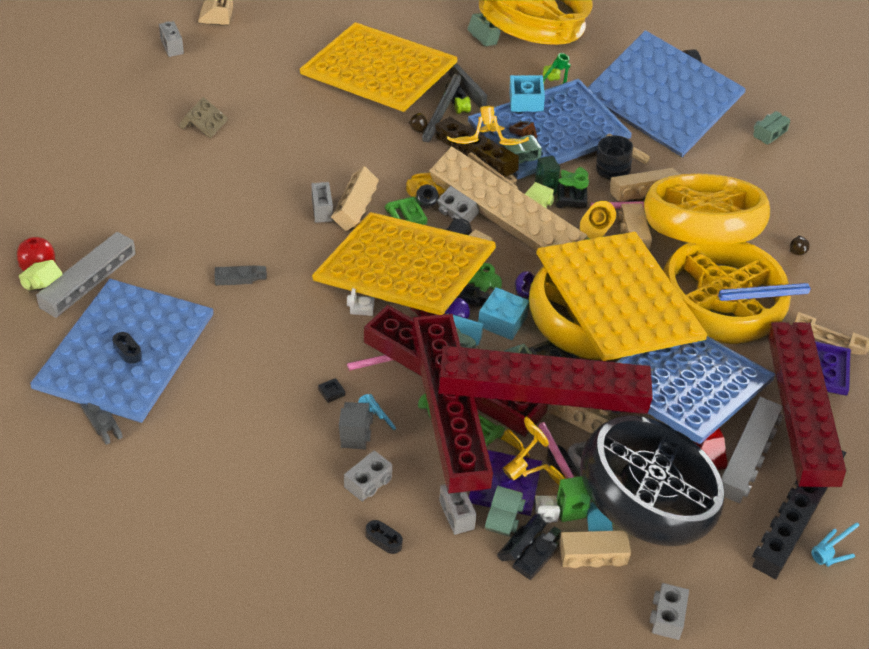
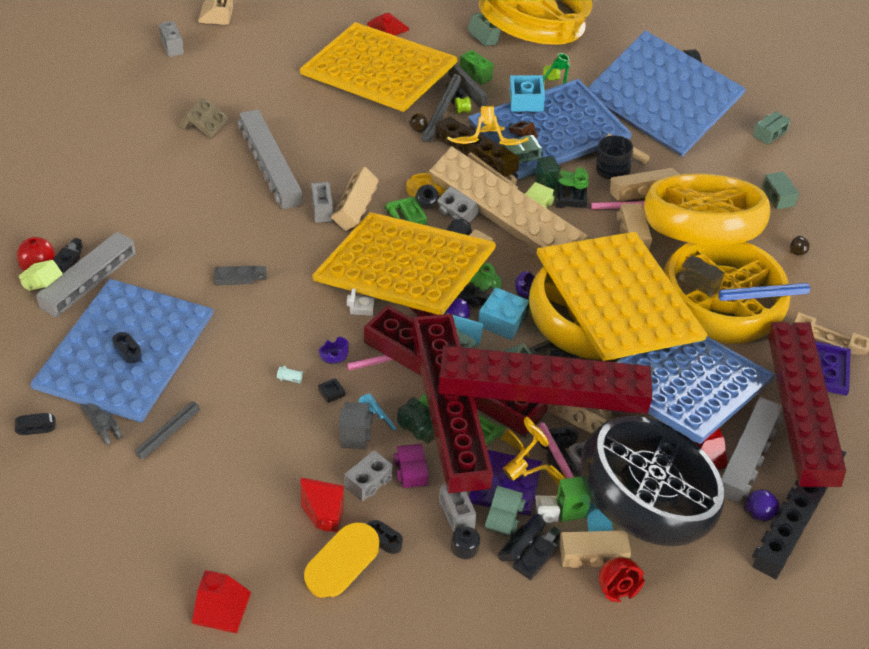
(35, 424): none -> black beam
(69, 255): none -> black hinge
(167, 430): none -> dark grey axle
(220, 602): none -> red slope
(270, 159): none -> light grey brick
(289, 375): none -> light aqua pin
(322, 503): none -> red slope
(335, 351): none -> dark purple hair
(341, 560): none -> yellow tile
(388, 23): none -> red slope
(411, 466): none -> magenta brick
(417, 419): none -> clear green brick
(465, 542): none -> black head
(477, 67): none -> bright green brick
(561, 438): none -> black beam
(598, 219): yellow piece -> none
(621, 578): none -> red cylinder
(672, 611): light grey brick -> none
(701, 275): none -> clear smoke brick
(762, 505): none -> dark purple hair
(780, 190): none -> sand green brick
(824, 551): medium azure plant -> none

